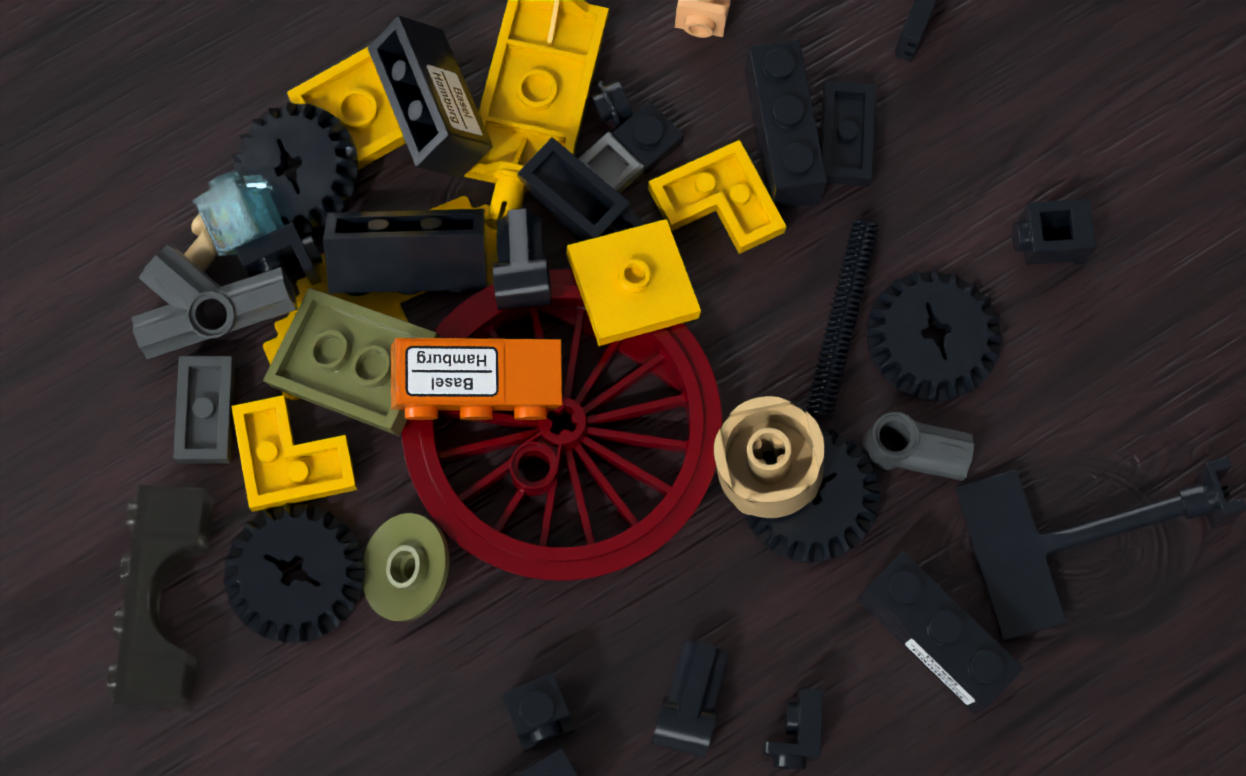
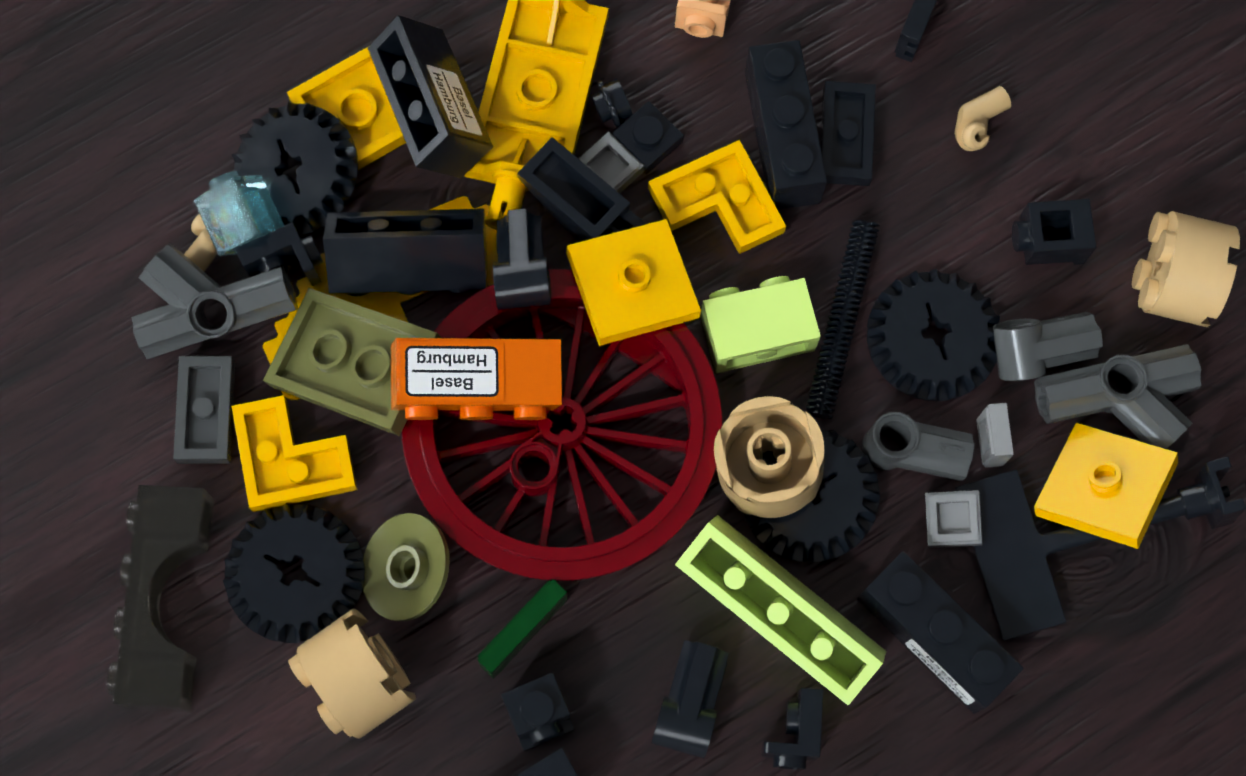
(352, 676): none -> tan brick
(522, 628): none -> dark green tile
(759, 323): none -> yellowish green brick
(782, 609): none -> yellowish green brick
(953, 519): none -> light grey tile
(974, 118): none -> tan arm
(994, 435): none -> light grey tile
(1032, 345): none -> dark grey piece
(1106, 485): none -> yellow plate
(1143, 408): none -> dark grey piece
(1186, 268): none -> tan brick

